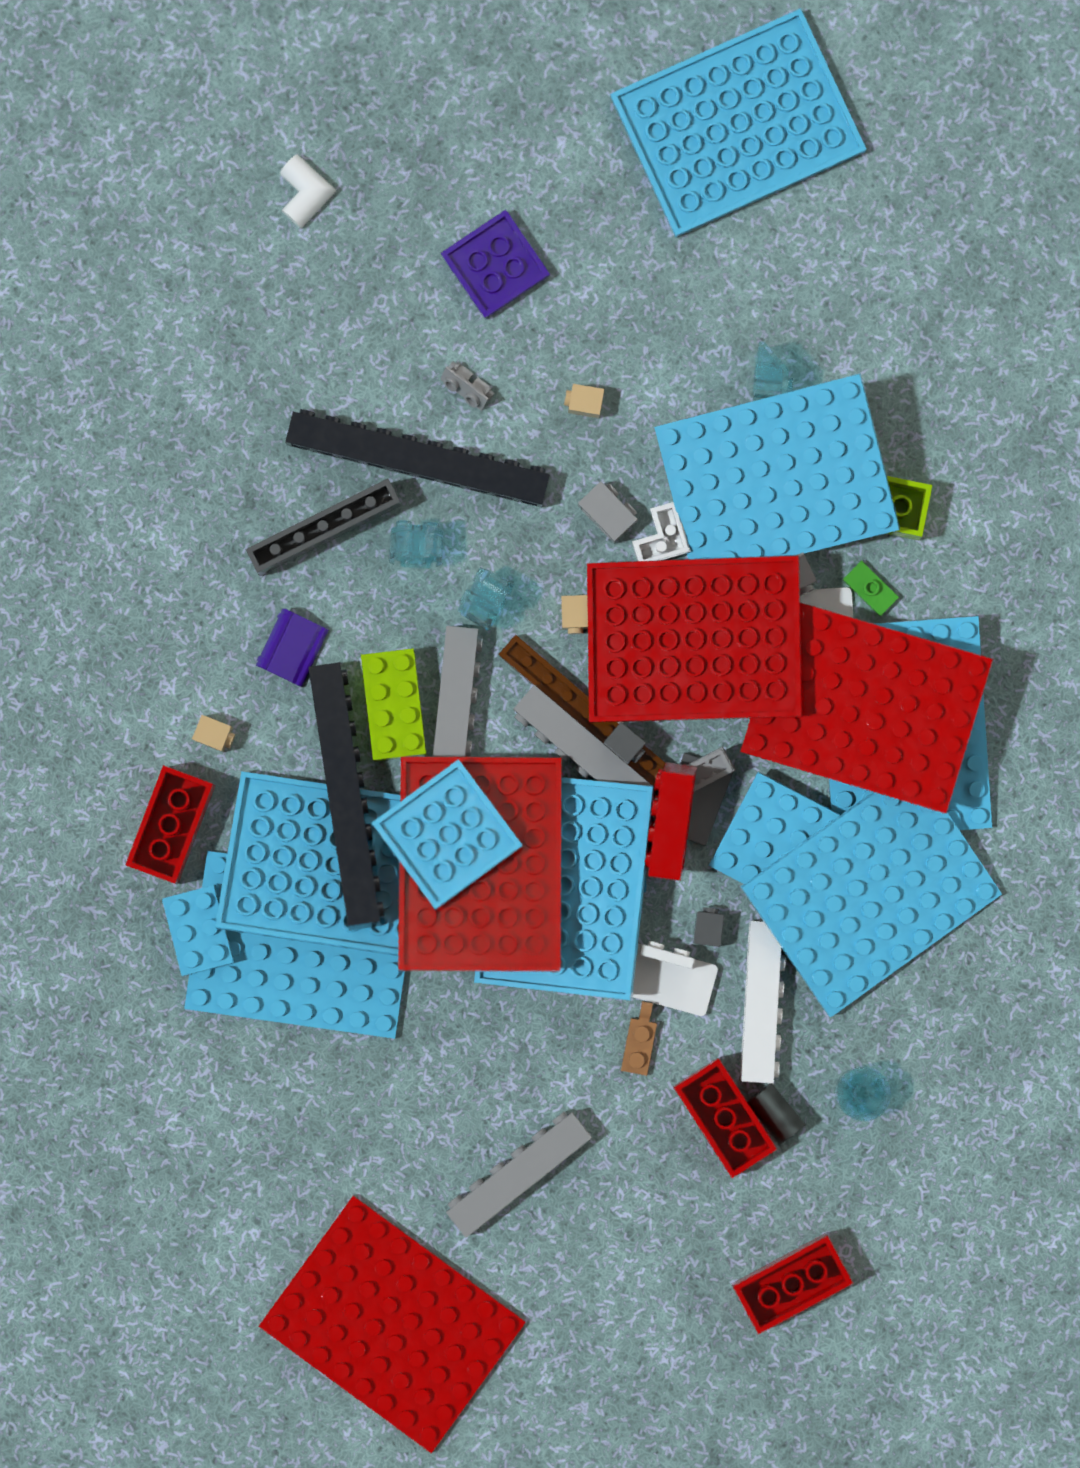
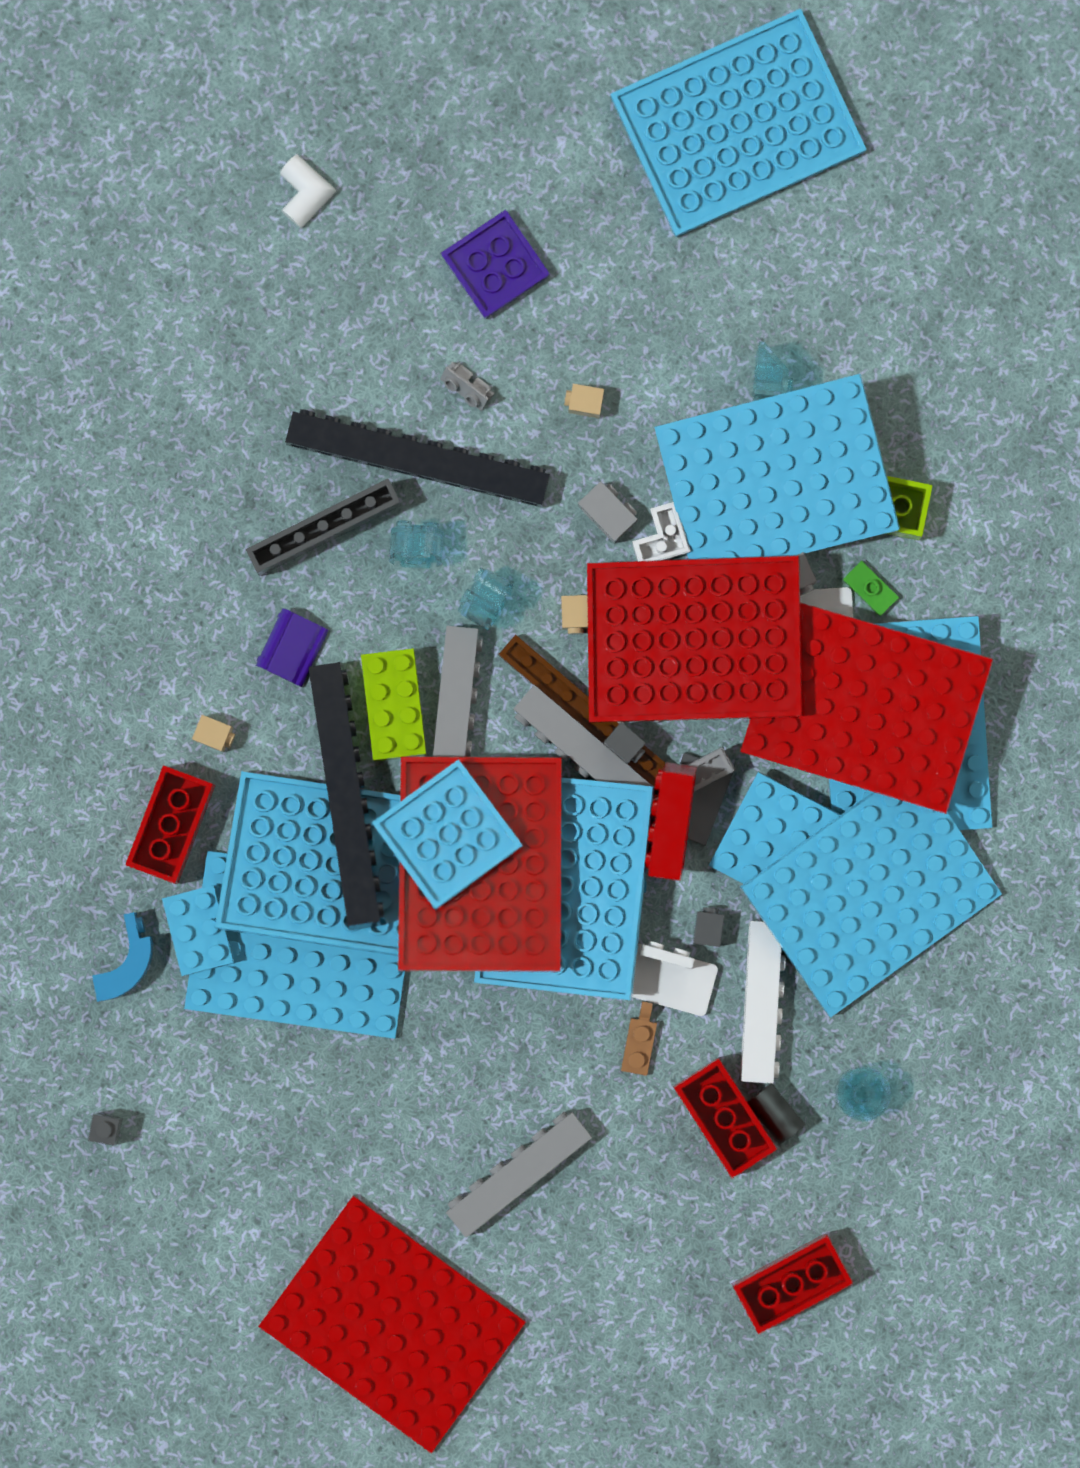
(105, 1129): none -> dark grey brick
(132, 971): none -> dark azure arch

